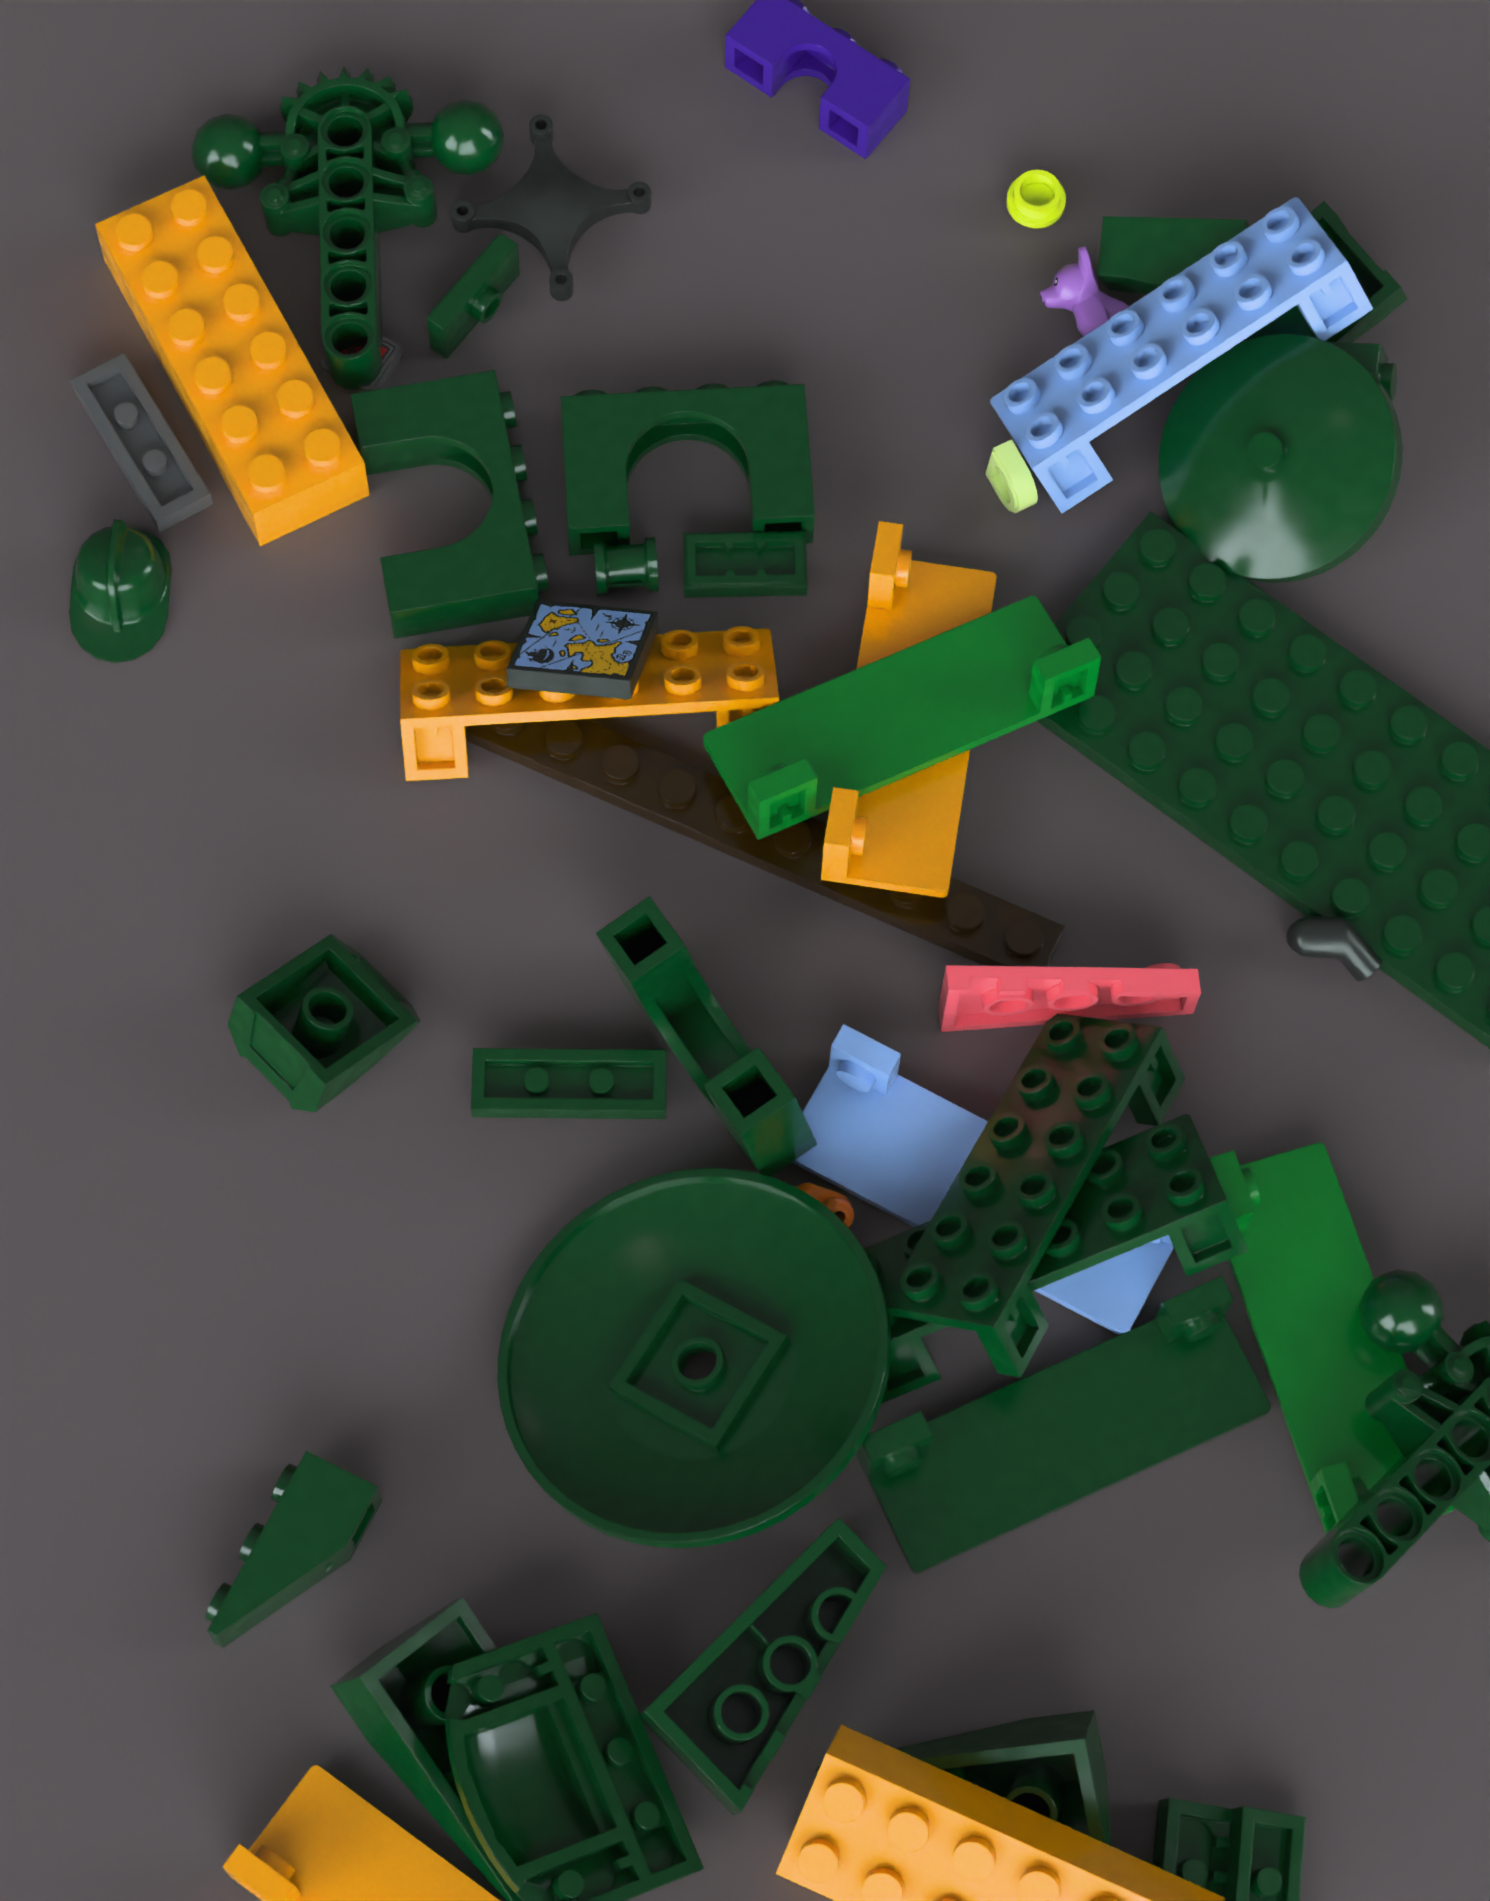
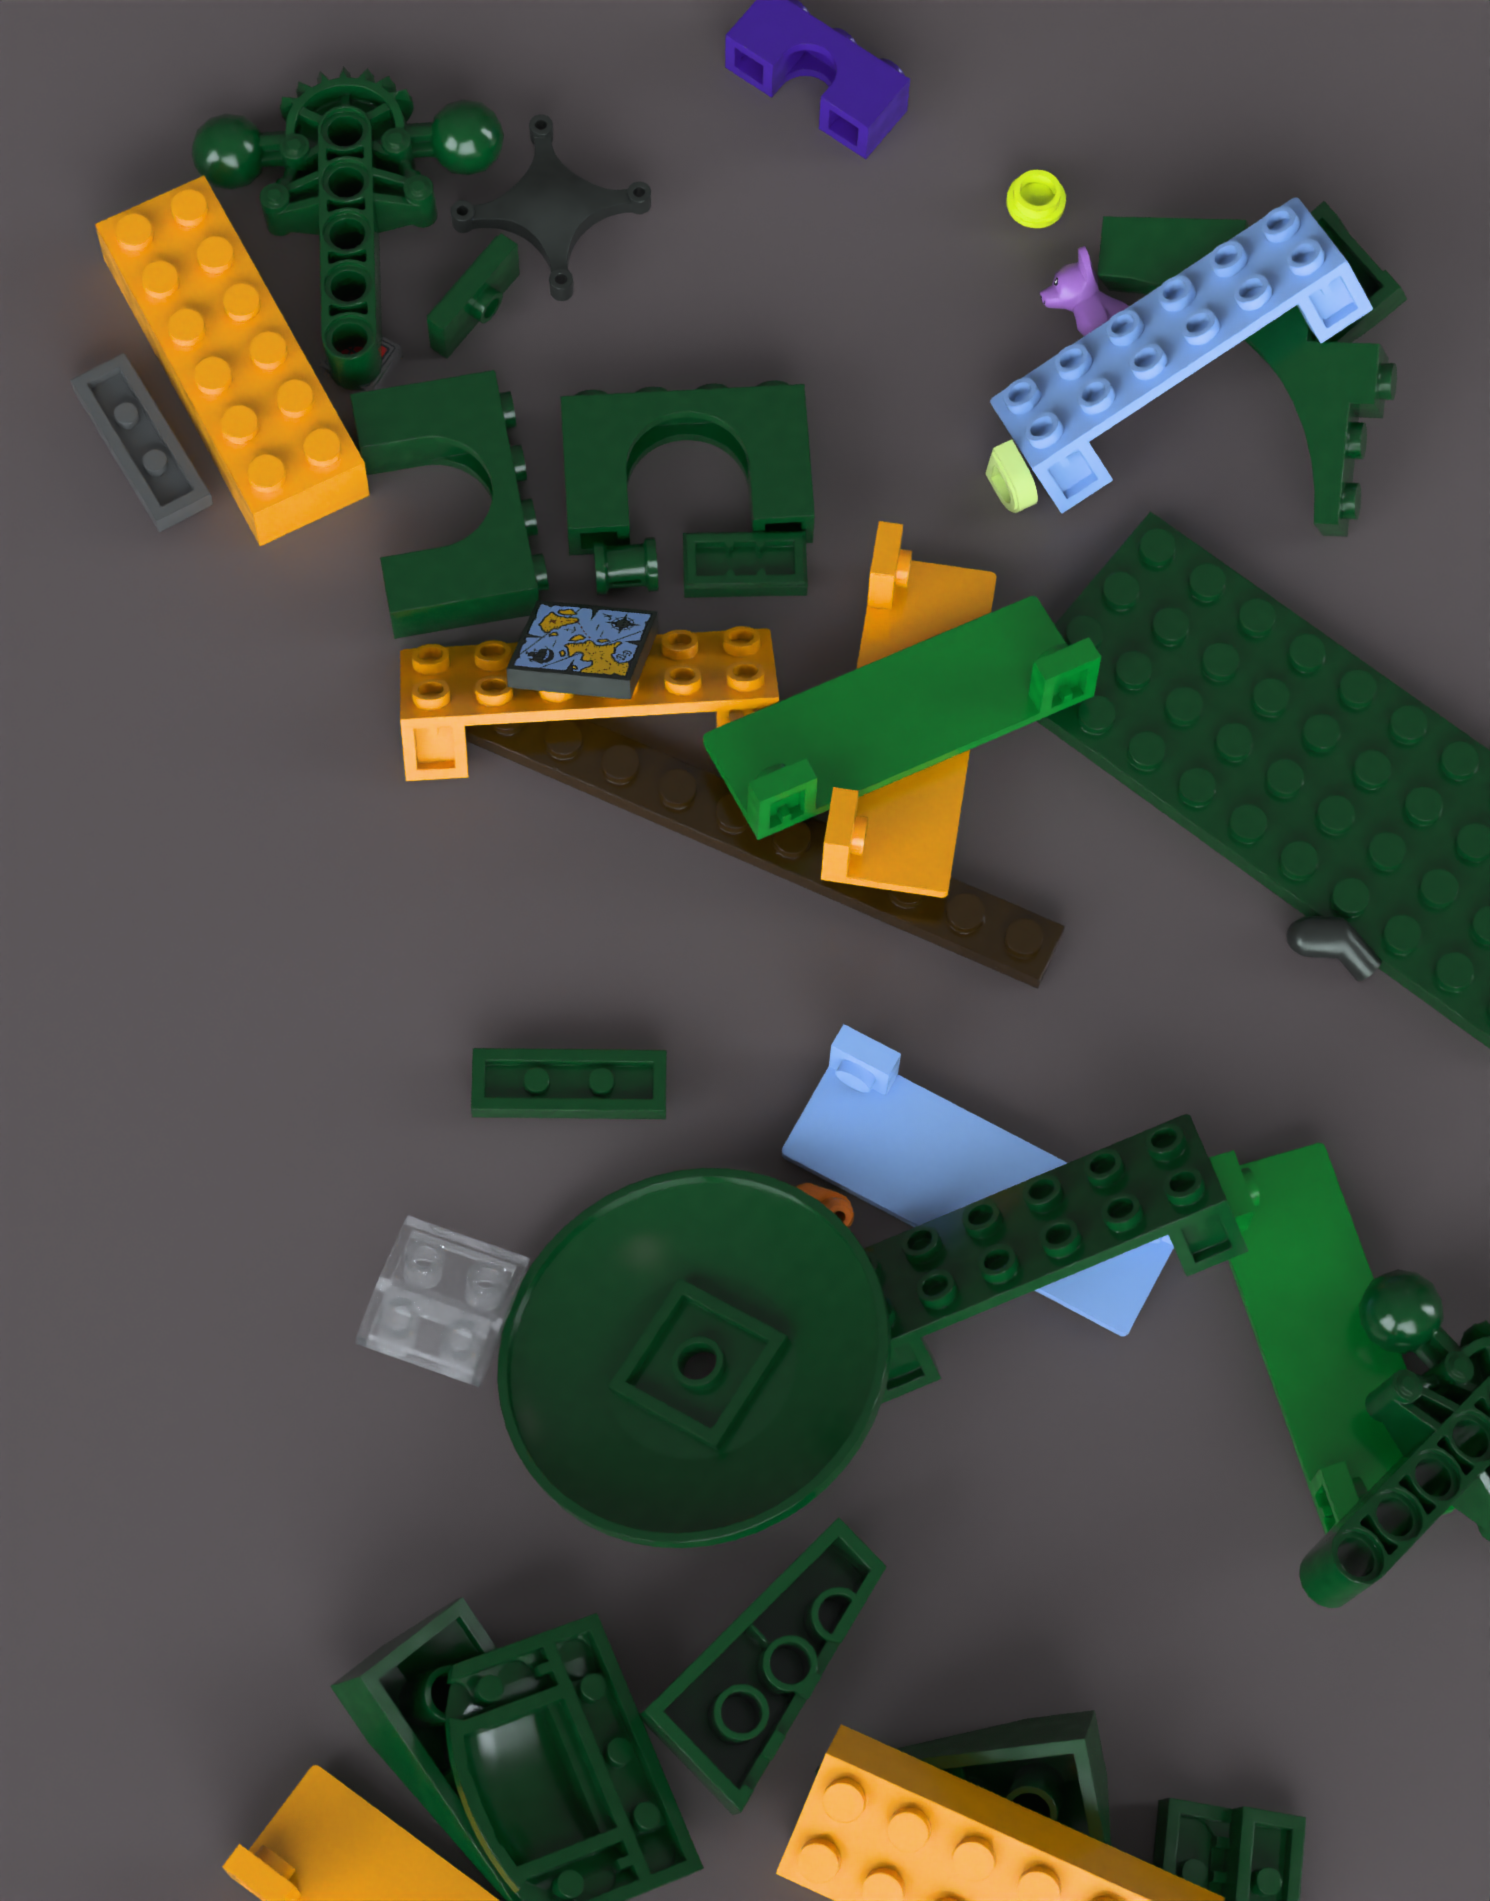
(120, 593): dark green piece -> none
(306, 1538): dark green slope -> none
(319, 1023): dark green slope -> none
(442, 1301): none -> clear slope
(681, 1007): dark green arch -> none
(1026, 1174): dark green bracket -> none
(1034, 994): coral wing -> none
(1064, 1430): dark green bracket -> none
(1280, 458): dark green dish -> none

